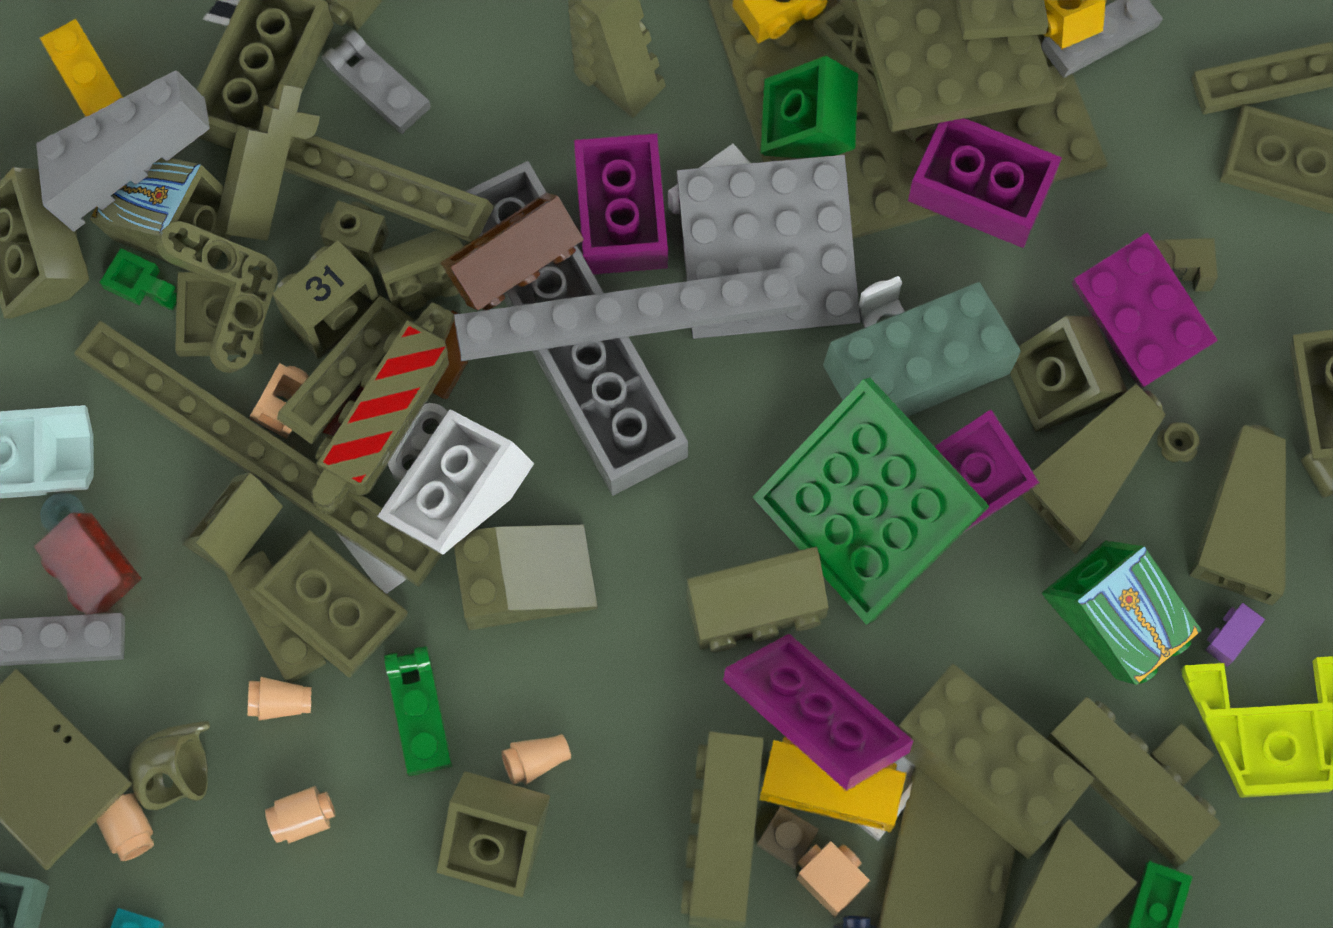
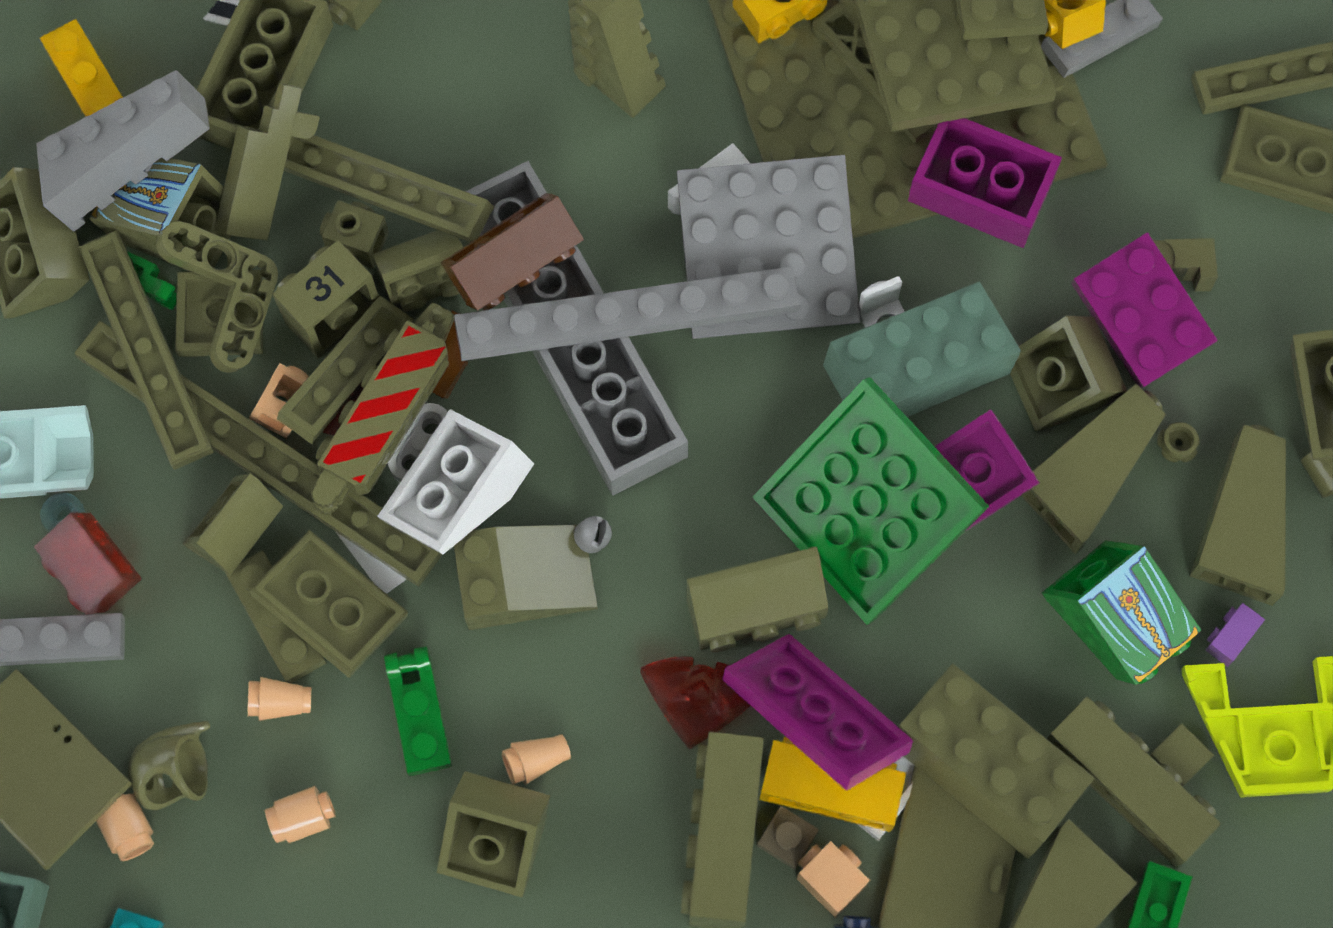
(146, 350): none -> olive tile
(377, 82): light grey plate -> none
(586, 532): none -> light grey hinge
(621, 203): magenta brick -> none
(692, 697): none -> clear red brick
(810, 111): green slope -> none

